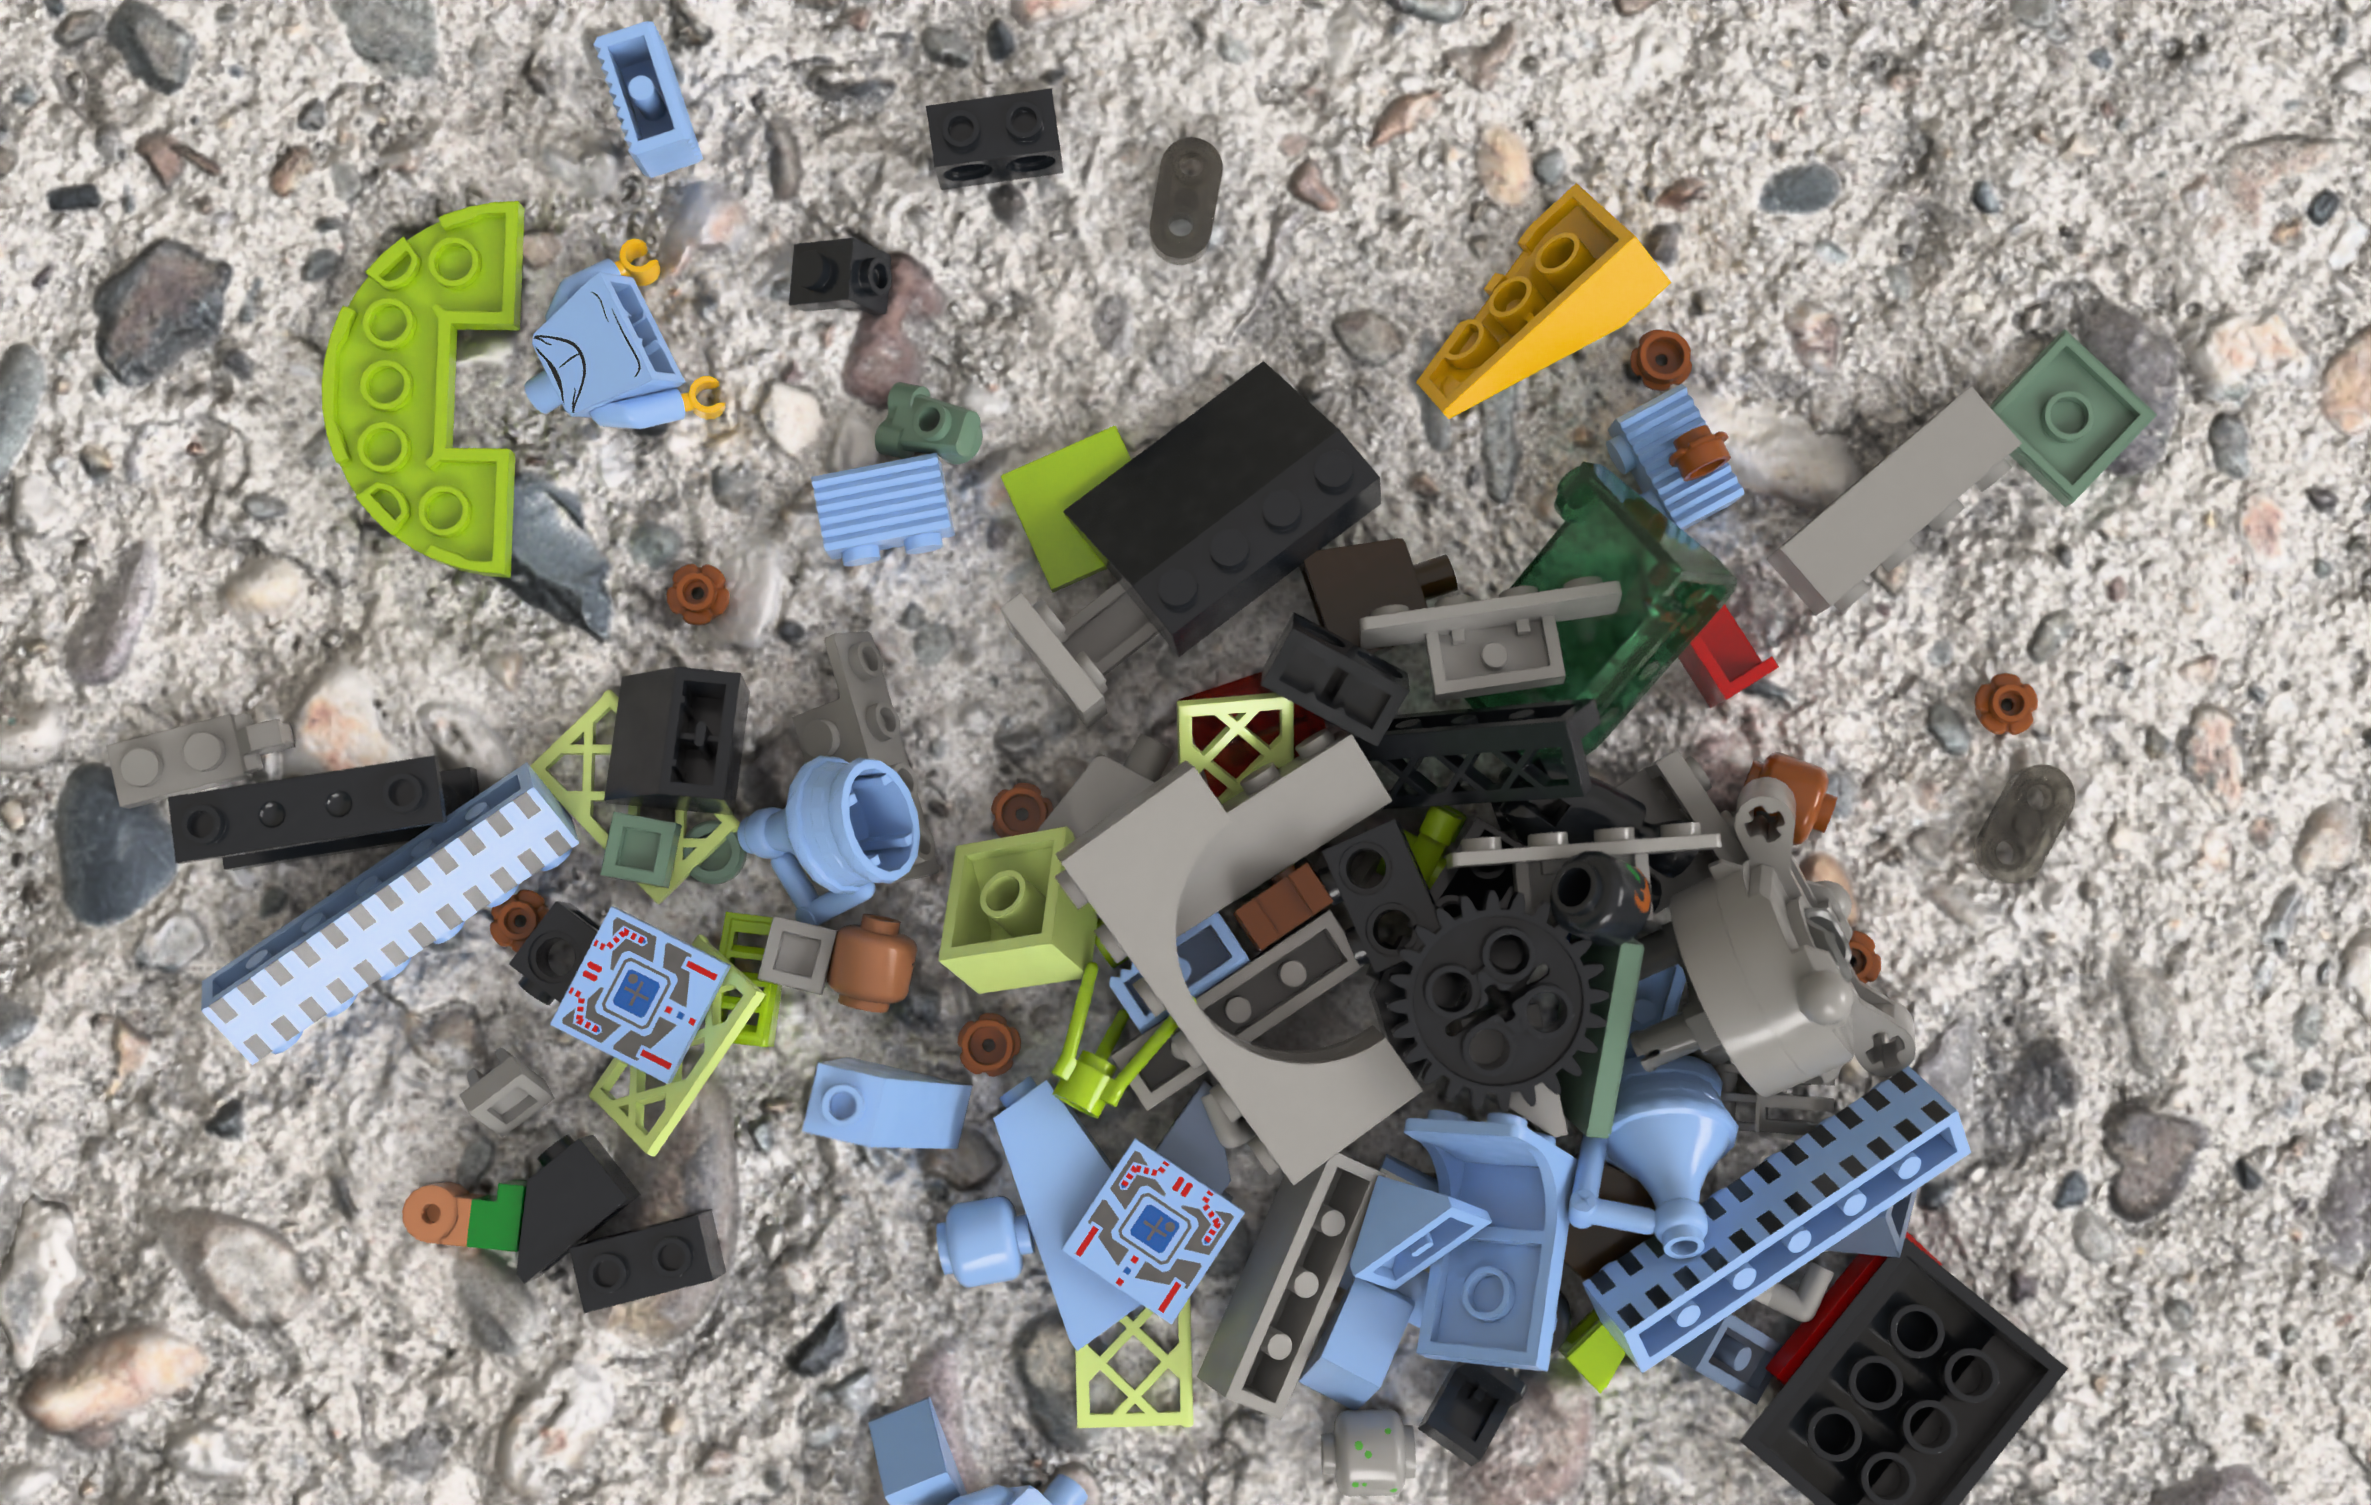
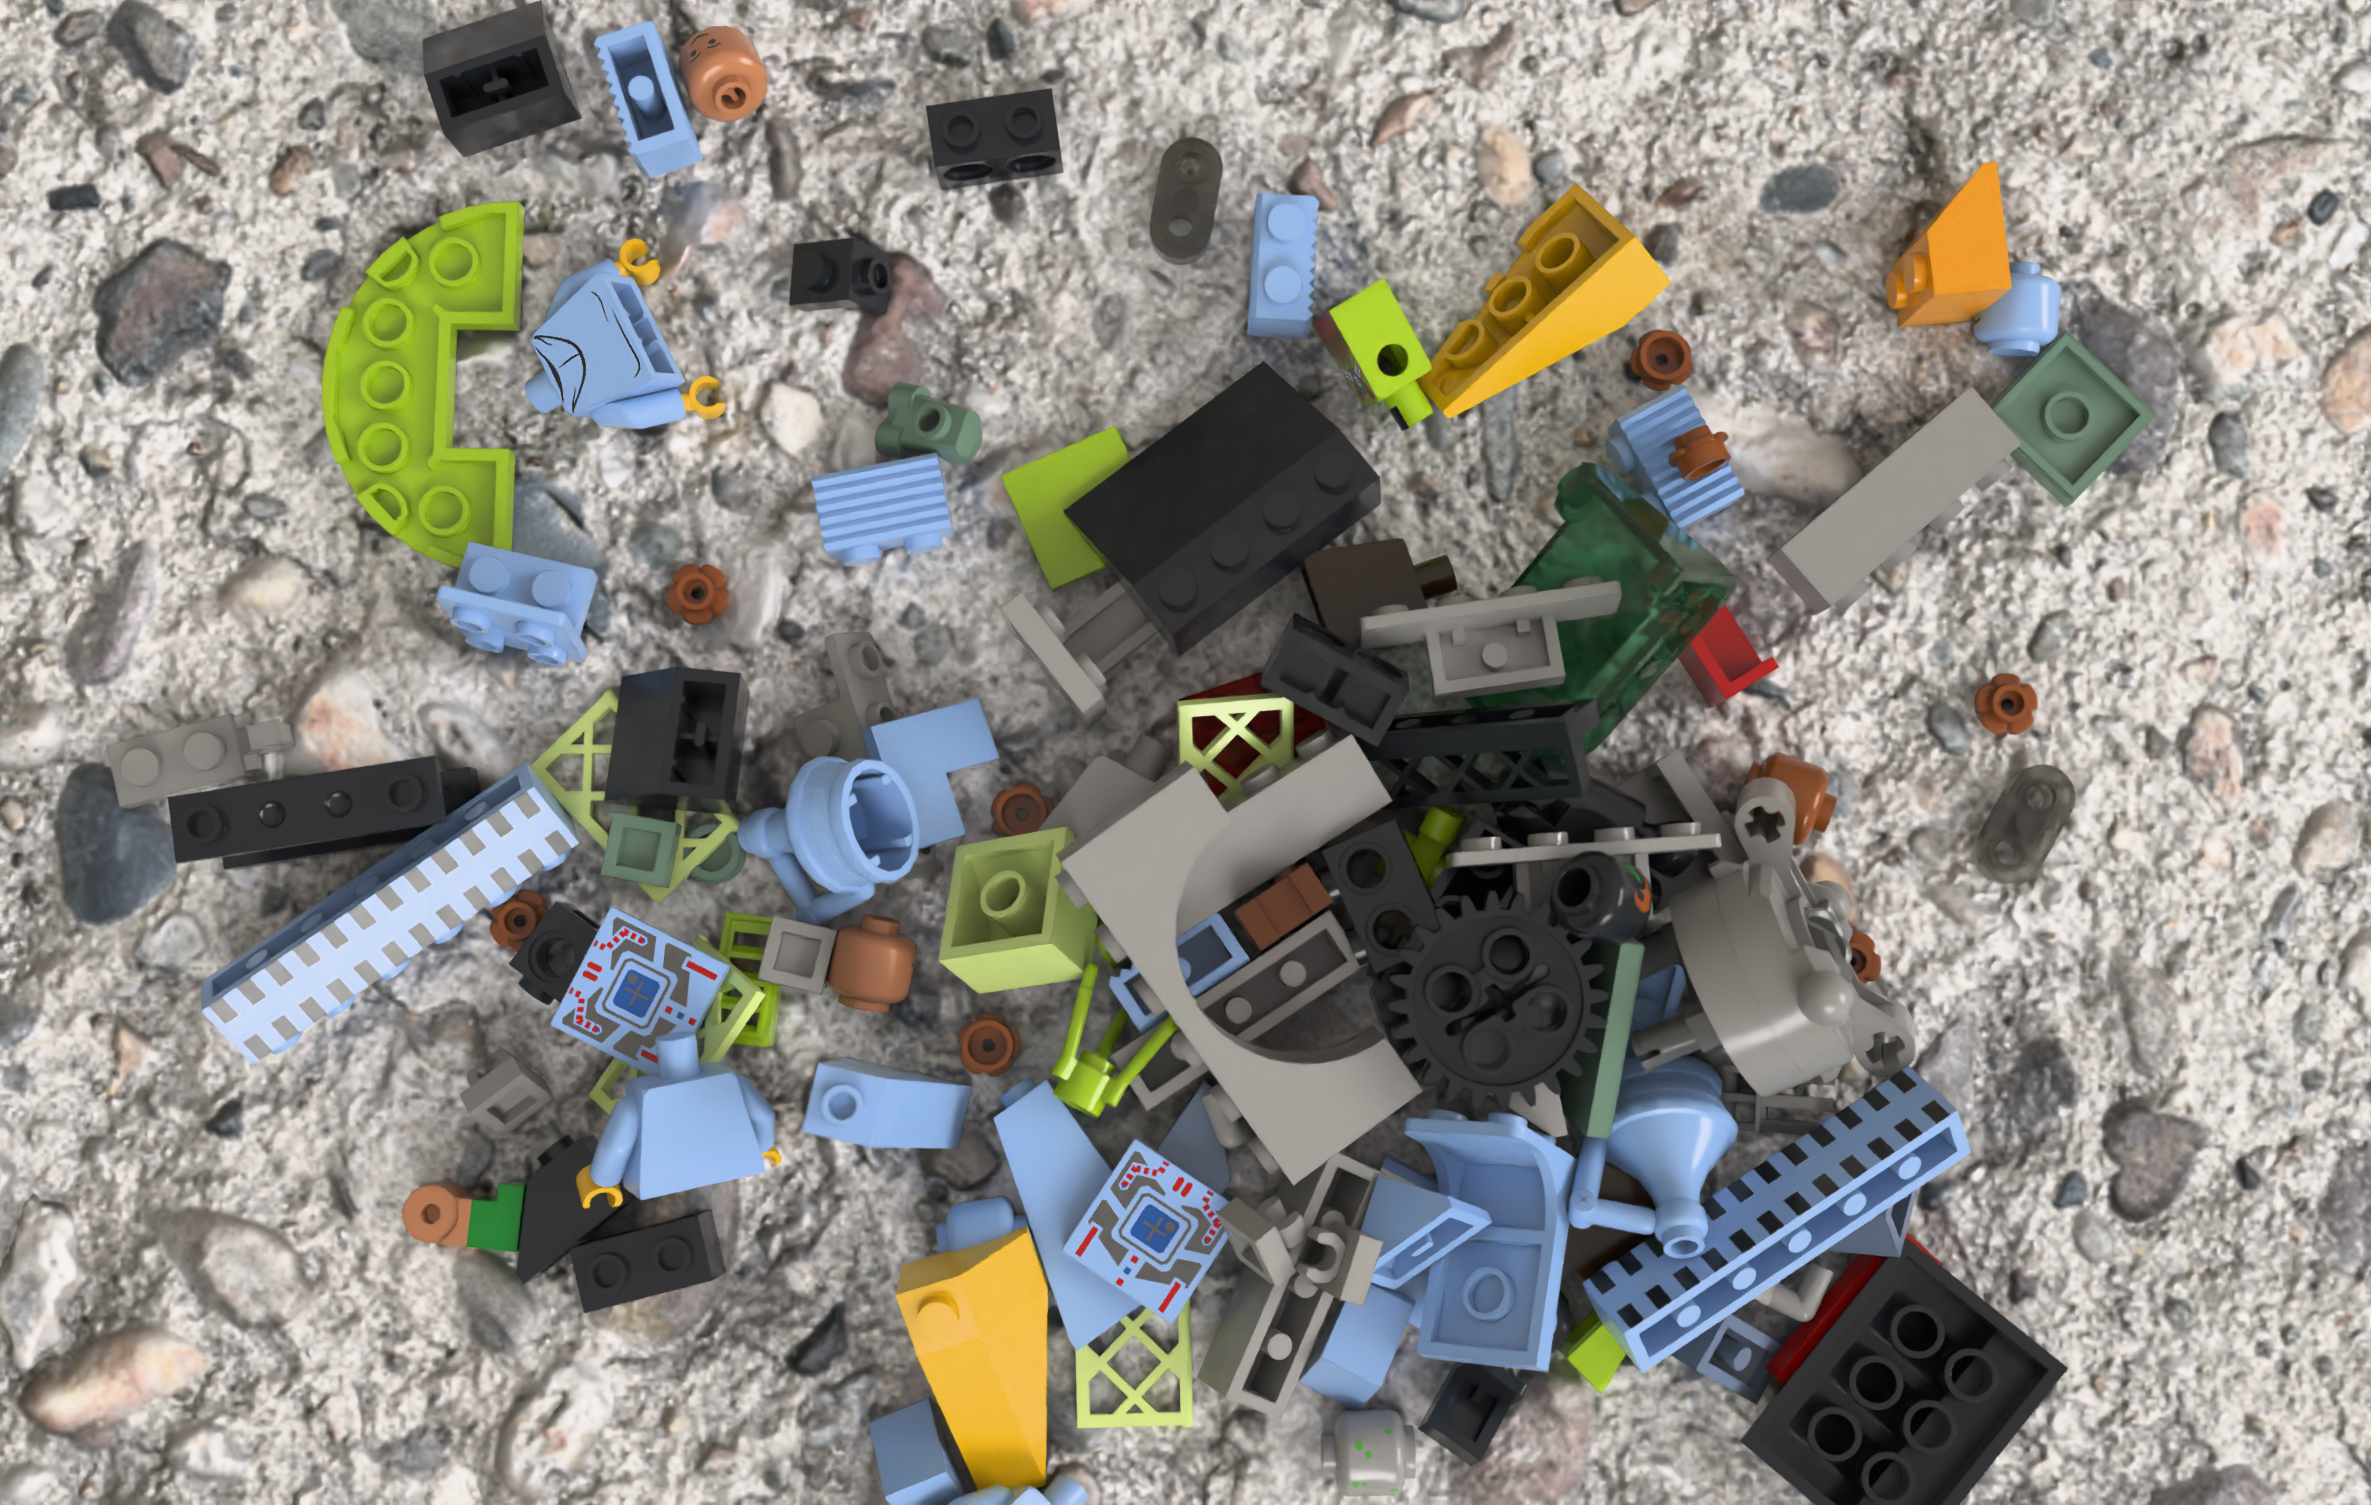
(498, 80): none -> black slope
(520, 604): none -> light blue bracket
(681, 1129): none -> light blue torso
(723, 73): none -> nougat head
(925, 751): none -> light blue tile
(984, 1350): none -> yellow wedge
(1263, 1236): none -> light grey tile
(1282, 266): none -> light blue brick
(1345, 1263): none -> light grey tile
(1372, 326): none -> lime torso
(1956, 260): none -> light orange slope
(2022, 316): none -> light blue head

